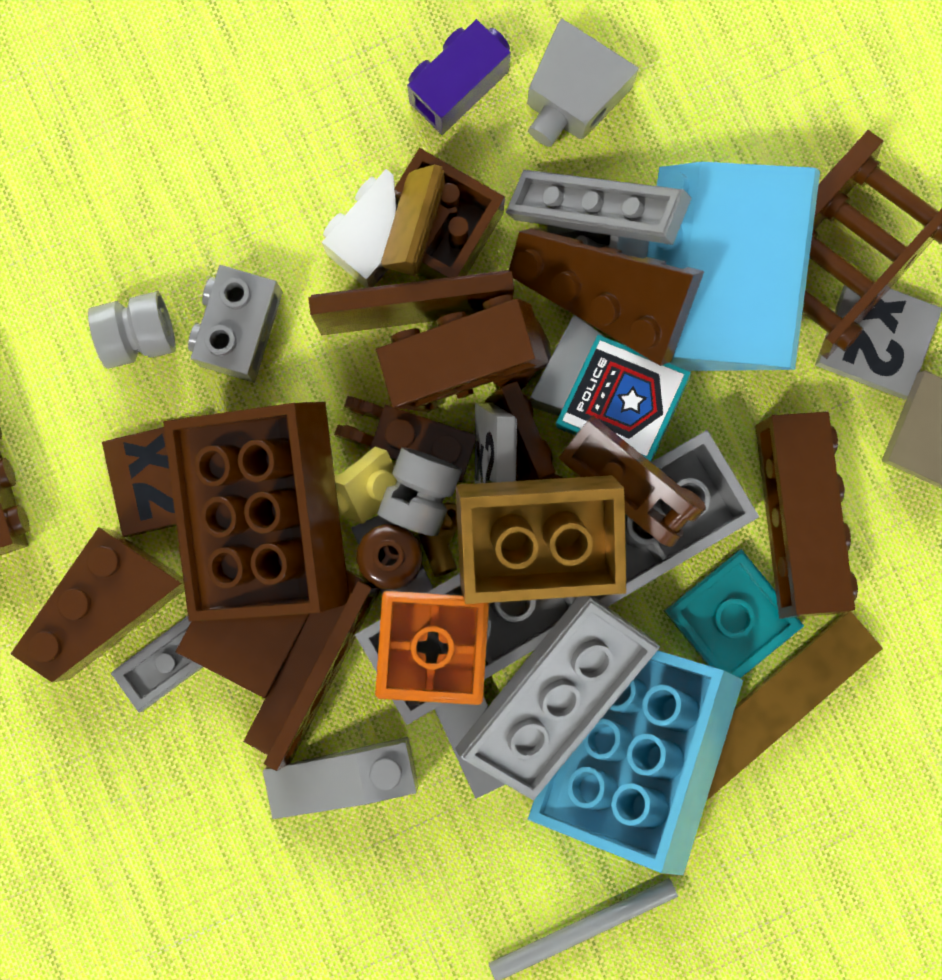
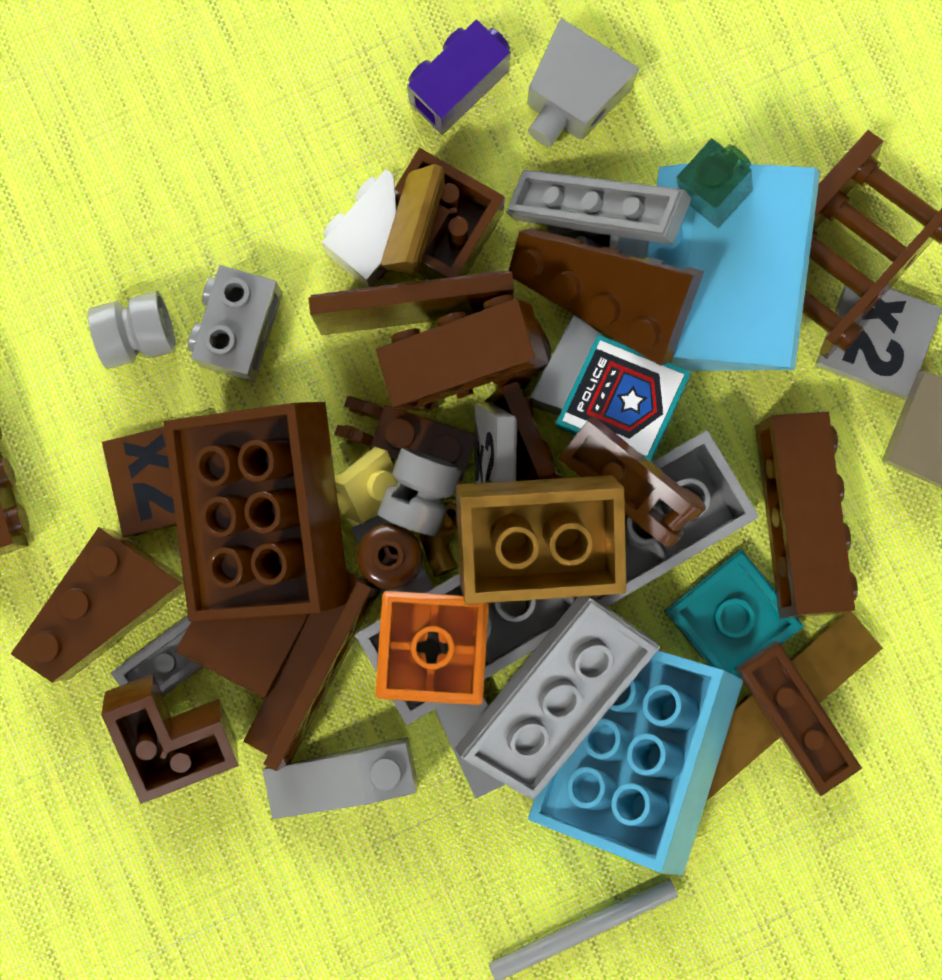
(165, 750): none -> reddish brown brick
(717, 181): none -> clear green brick
(798, 718): none -> reddish brown tile

